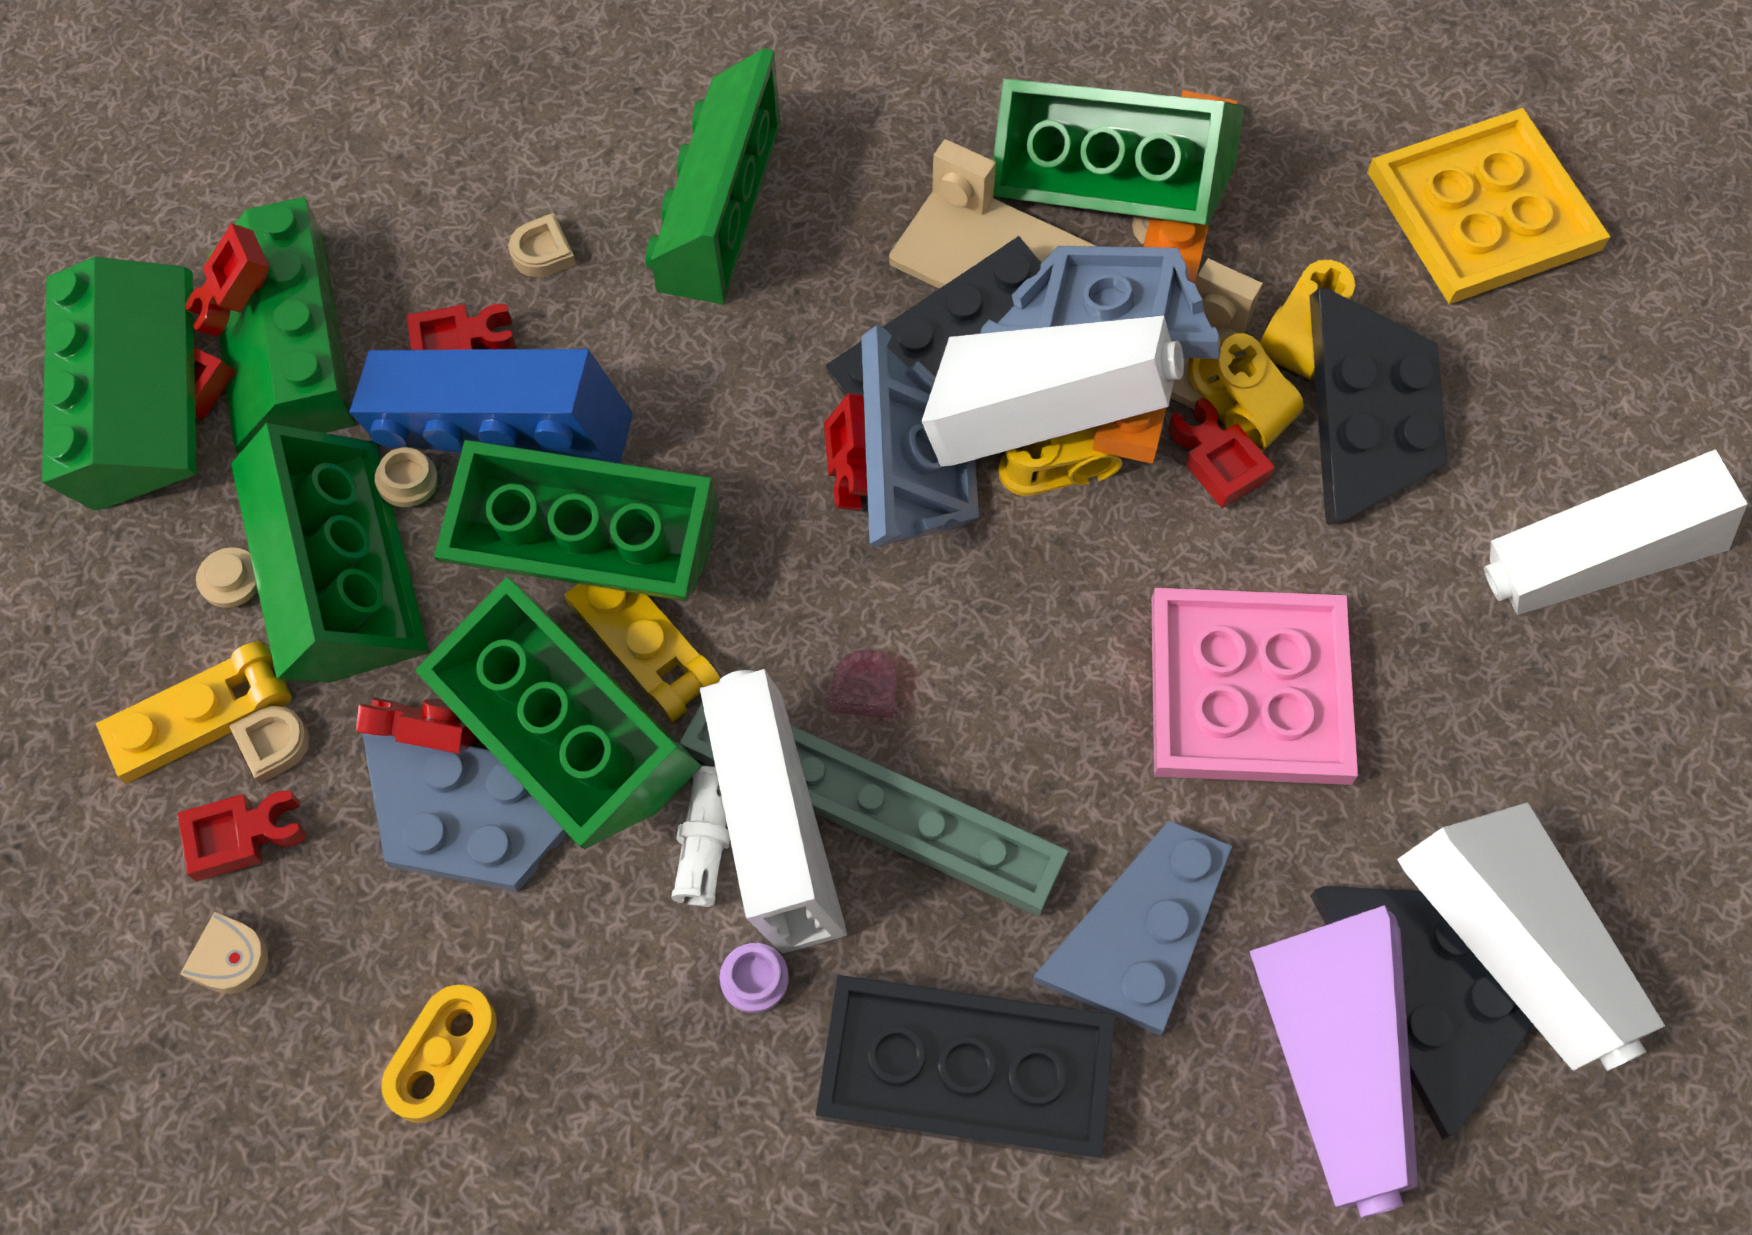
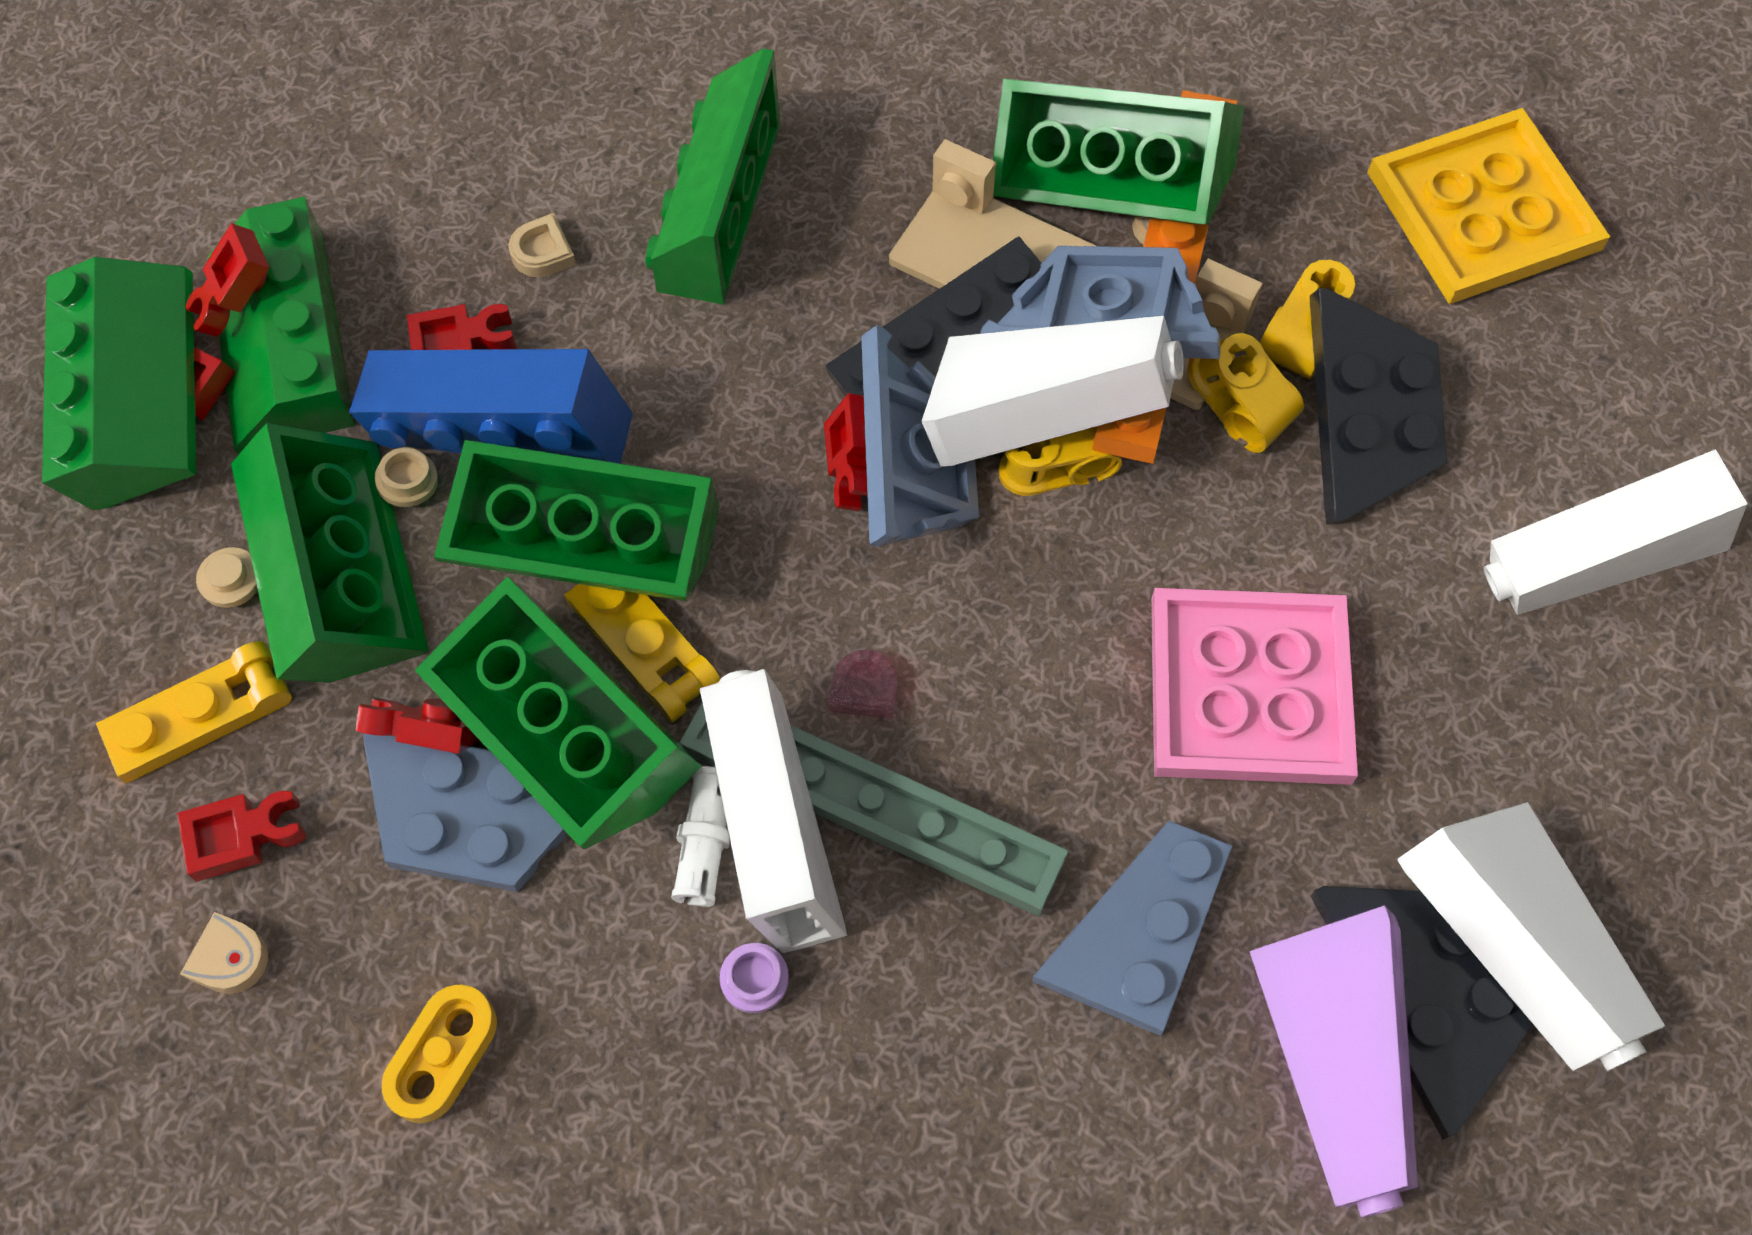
(271, 741): tan tile -> none
(967, 1068): black plate -> none
(1222, 461): red plate -> none

